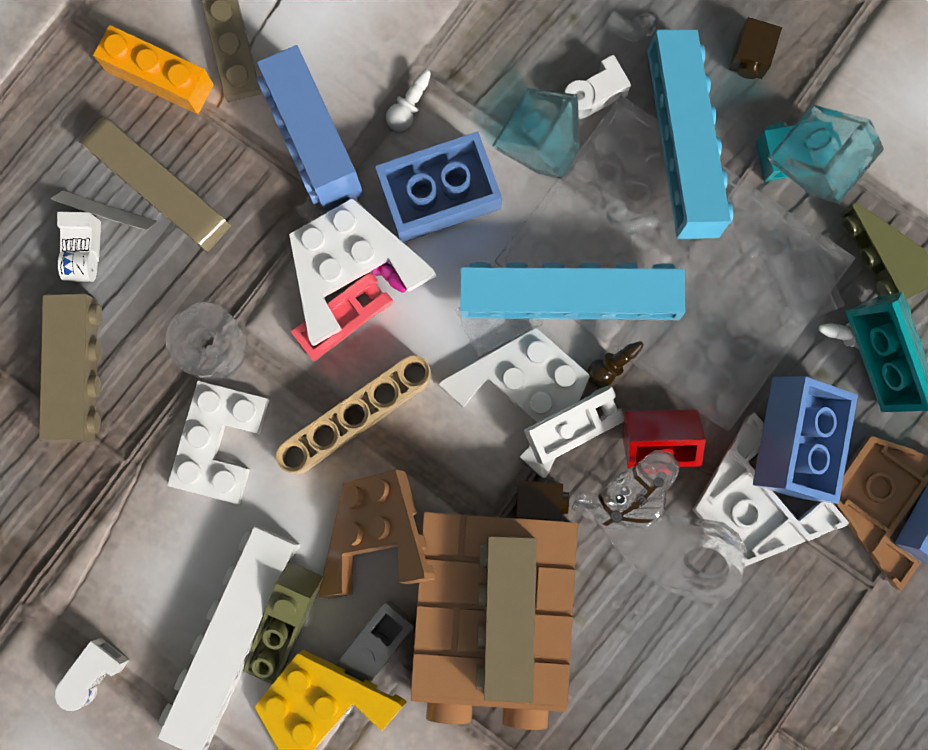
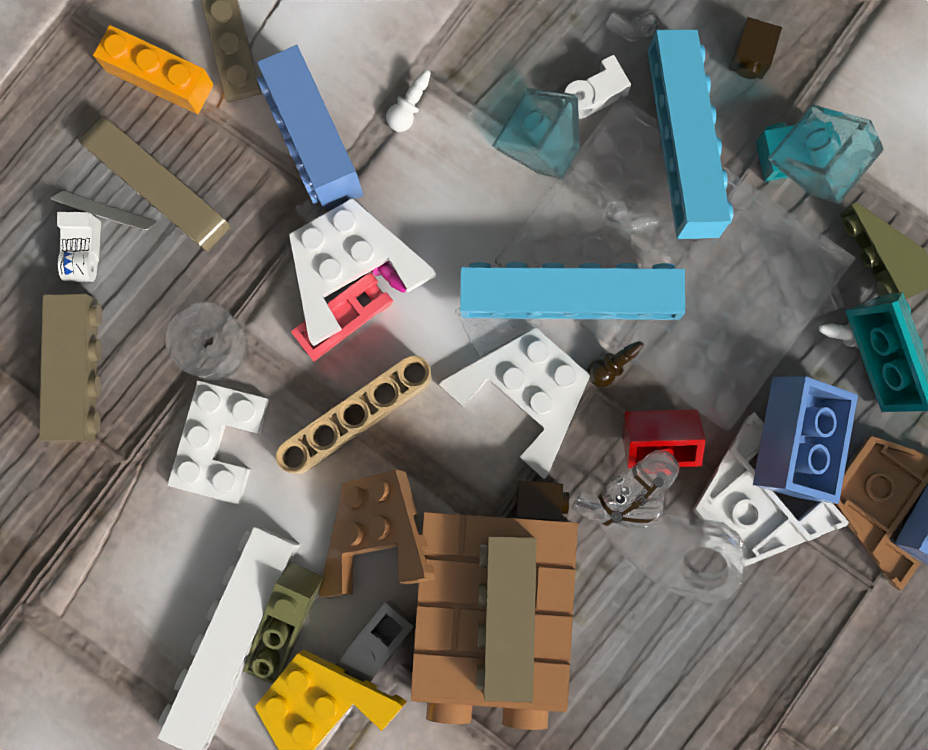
(81, 681): white leg -> none
(439, 187): medium blue brick -> none
(574, 425): white plate -> none

